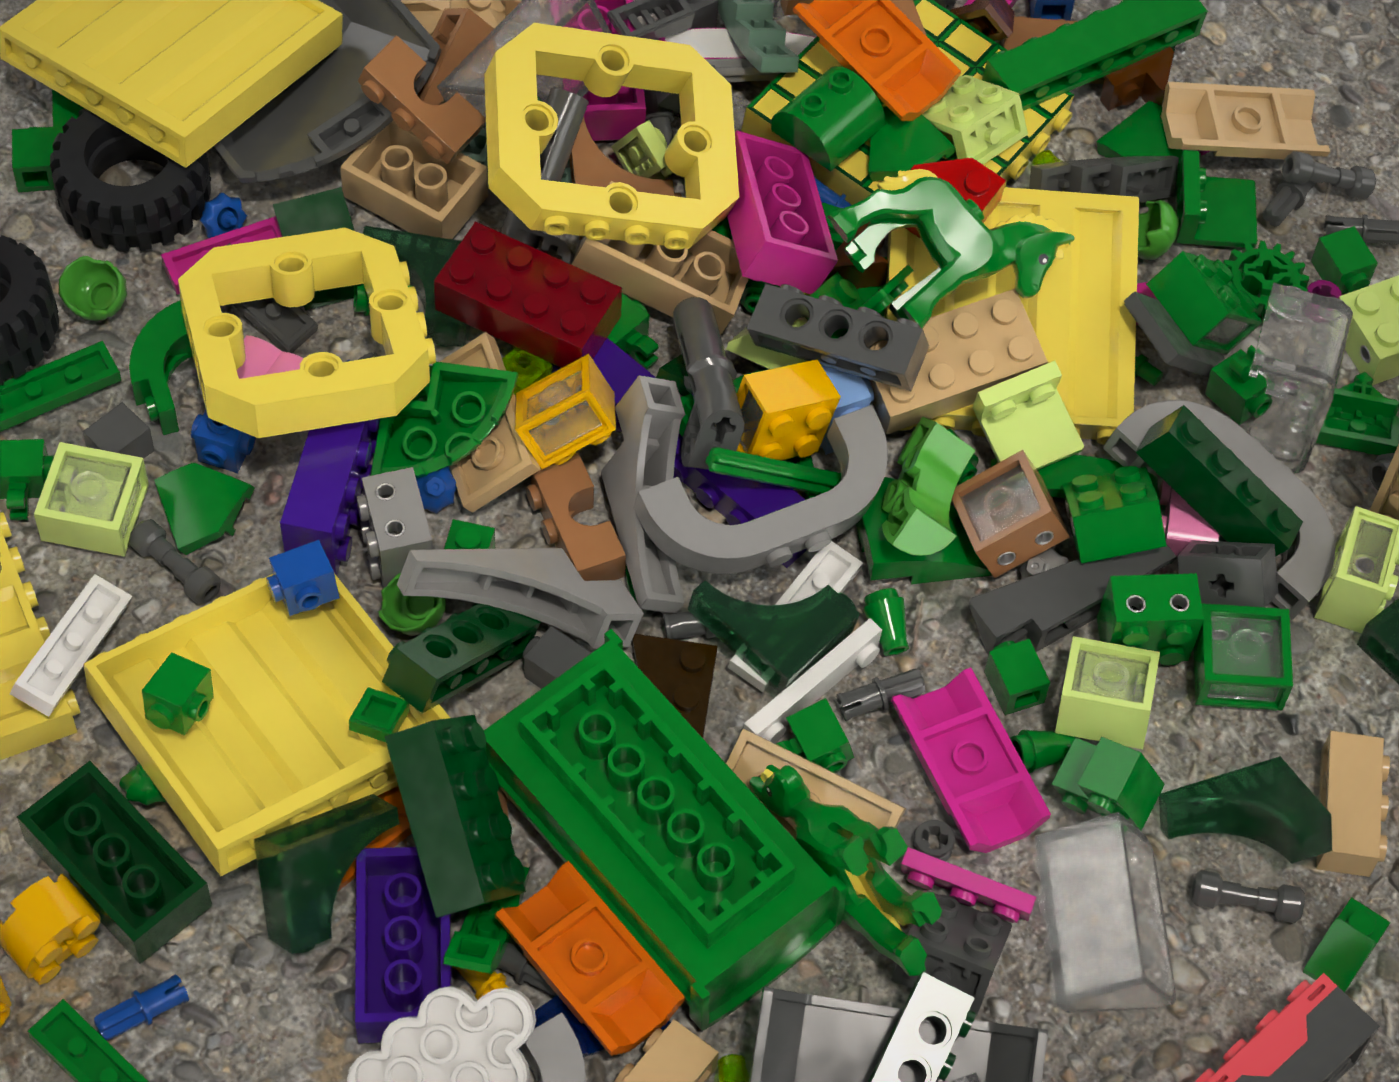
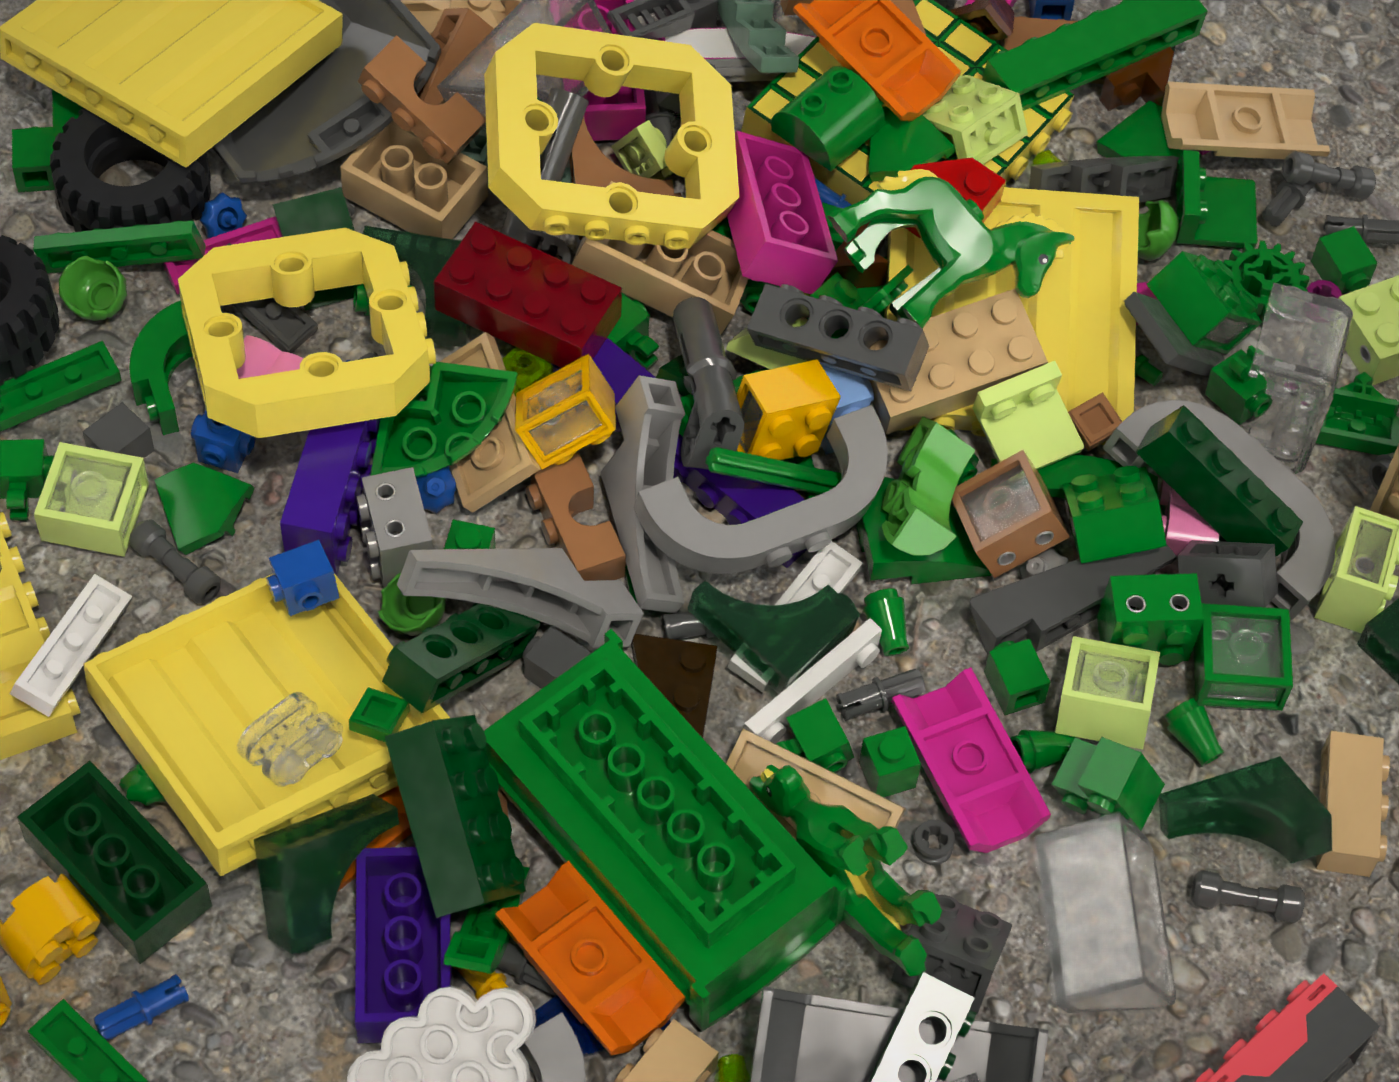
(122, 245): none -> green plate
(178, 694): green brick -> none
(290, 739): none -> clear brick
(890, 762): none -> green brick
(967, 886): dark pink plate -> none
(1095, 421): none -> medium nougat tile
(1193, 729): none -> green cone
(1347, 944): green slope -> none

